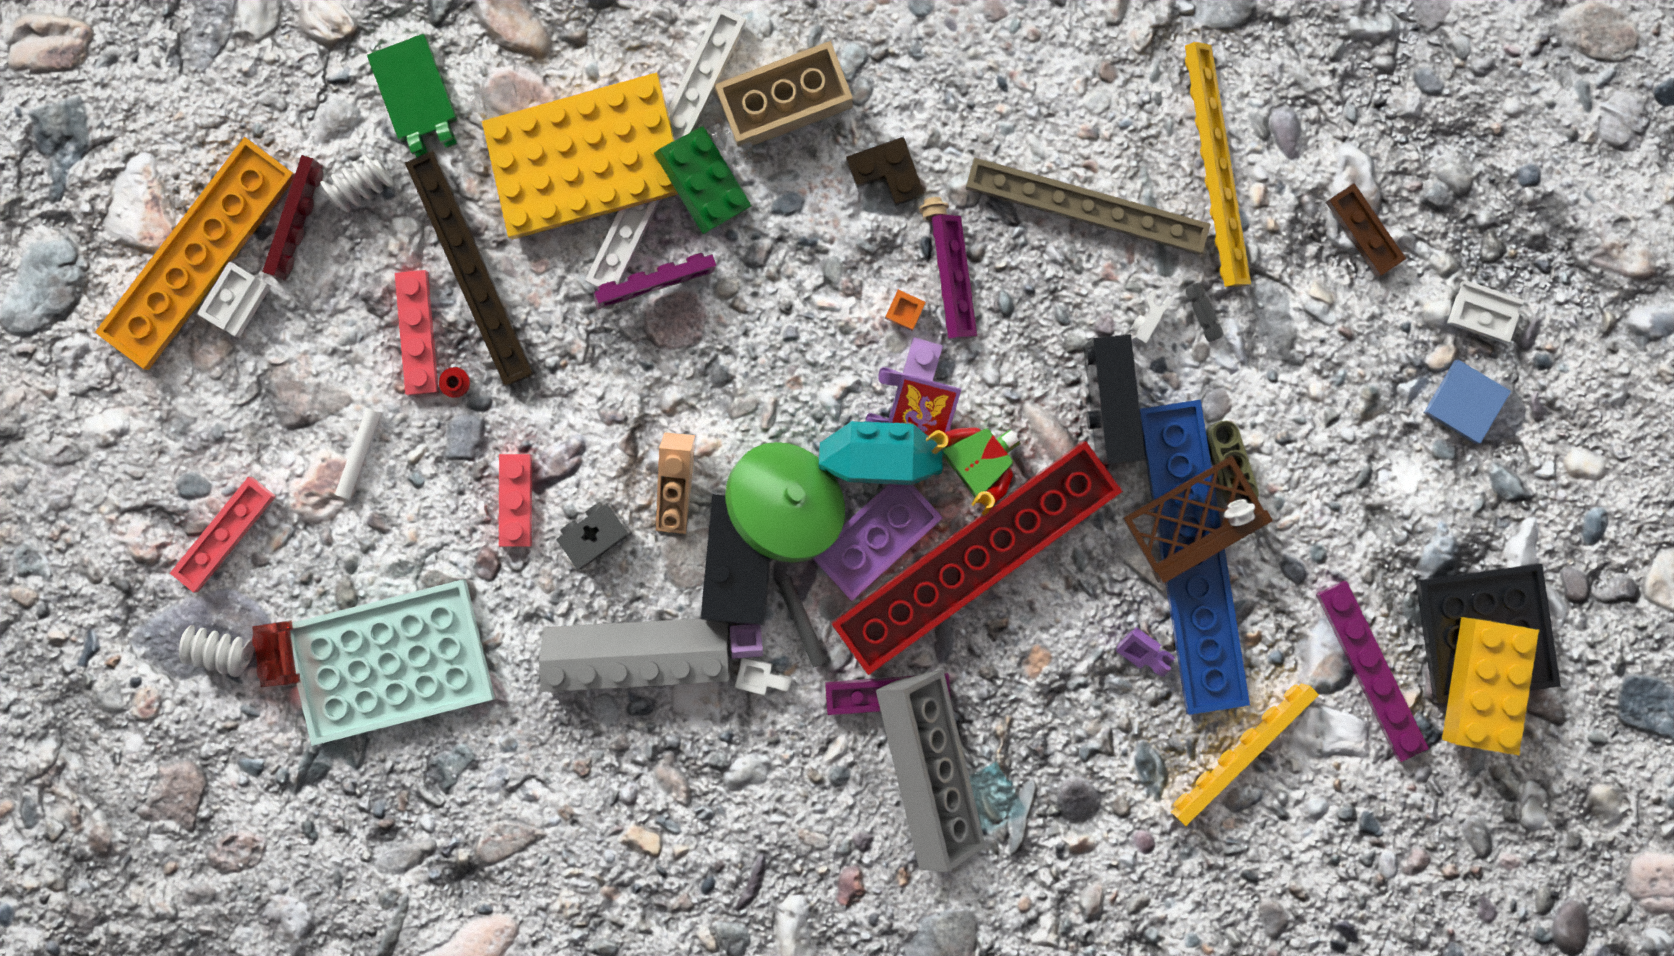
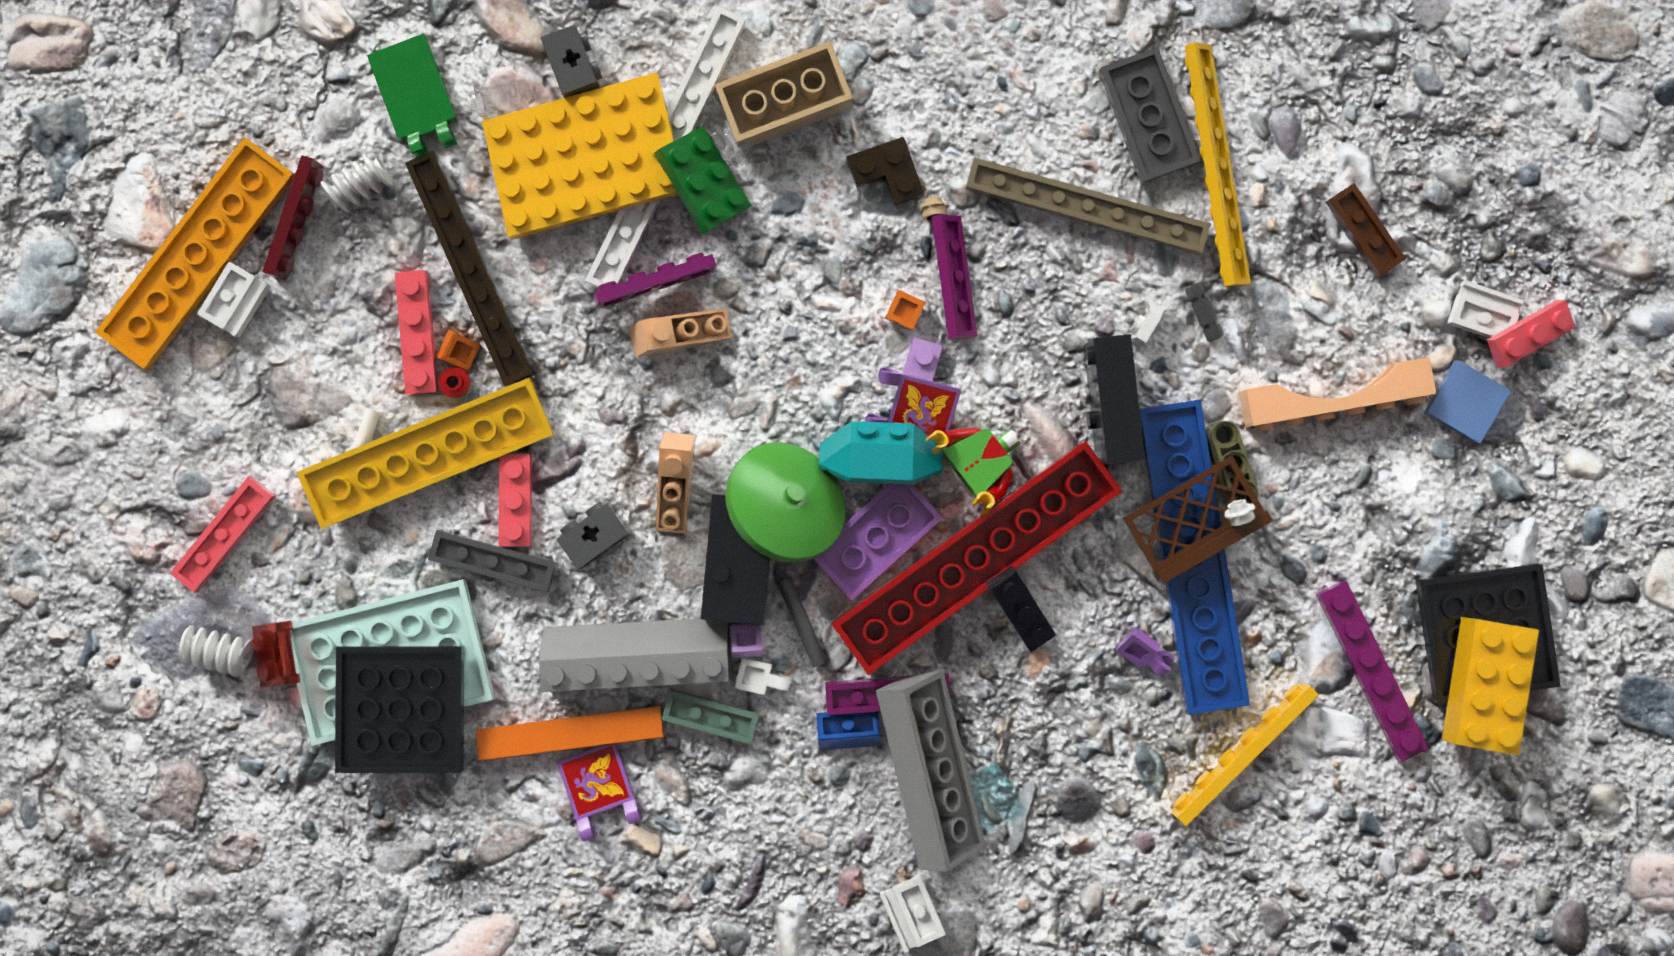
(399, 709): none -> black plate
(425, 453): none -> yellow plate
(458, 350): none -> orange slope
(492, 561): none -> dark grey plate
(561, 49): none -> dark grey brick
(569, 733): none -> orange tile
(597, 783): none -> flag
(679, 332): none -> light nougat slope
(710, 716): none -> sand green plate
(848, 730): none -> blue slope
(912, 913): none -> white plate
(1021, 608): none -> black plate
(1149, 115): none -> dark grey plate
(1398, 382): none -> light nougat arch
(1531, 333): none -> coral plate

